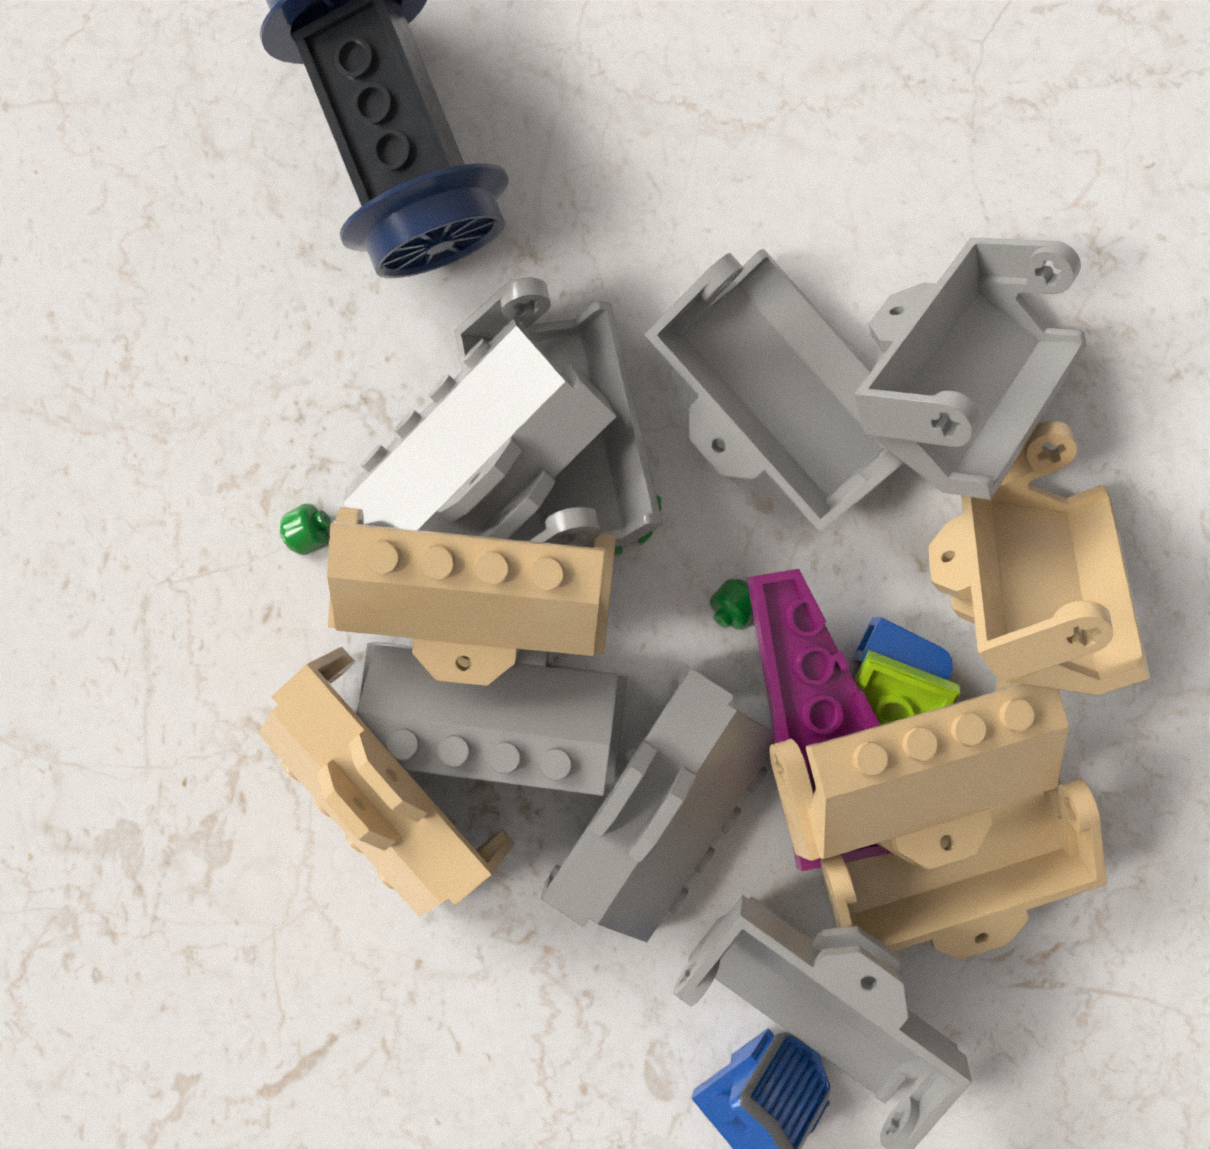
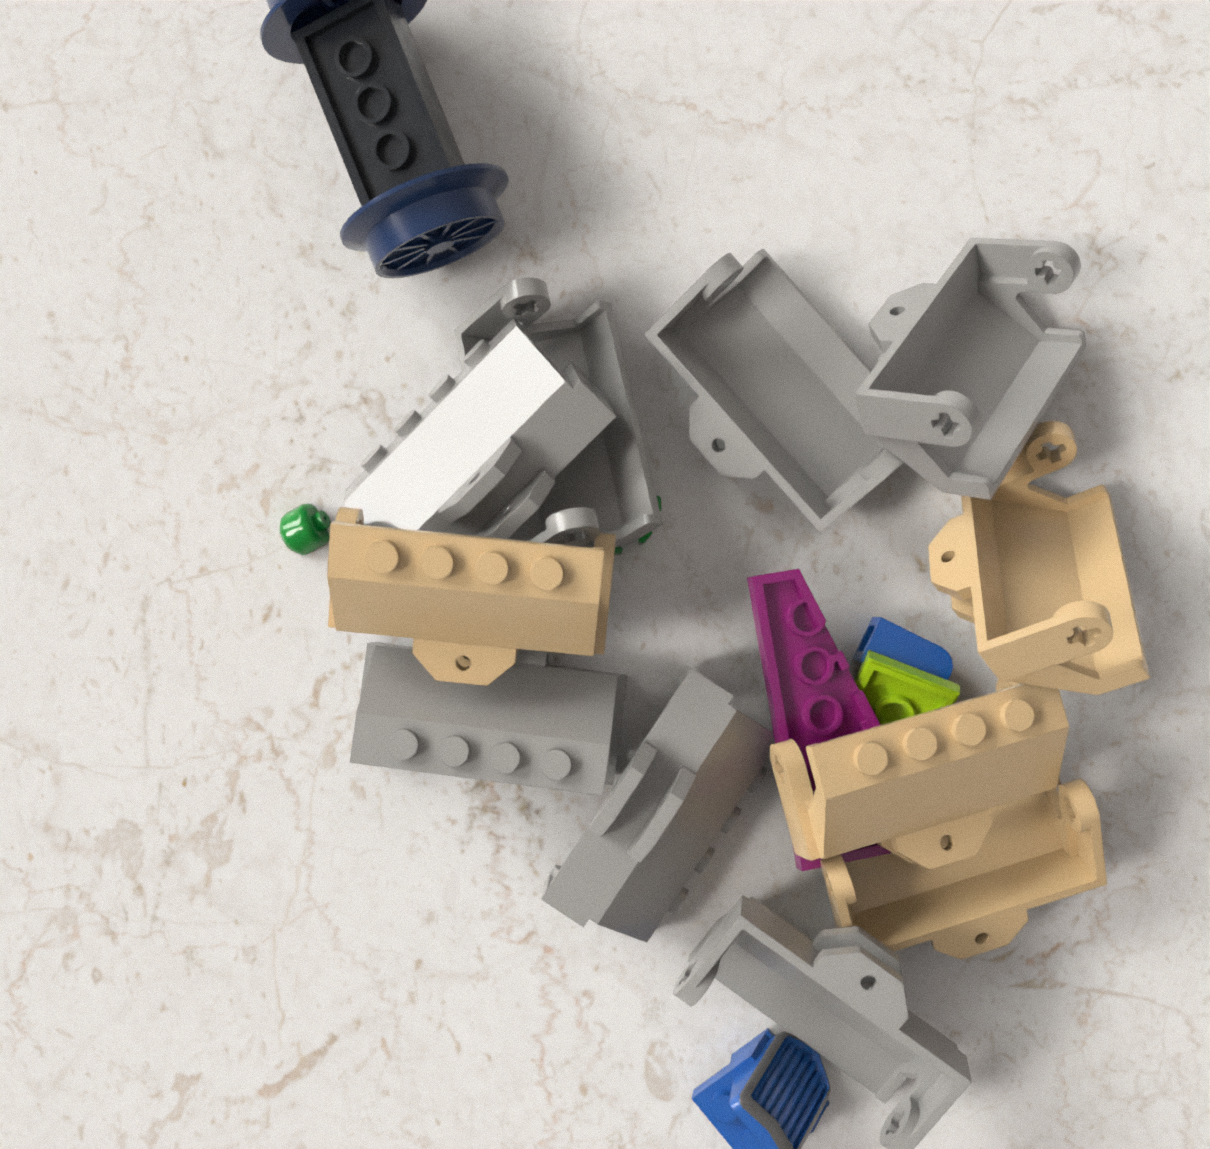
(372, 793): tan piece -> none
(732, 604): green piece -> none

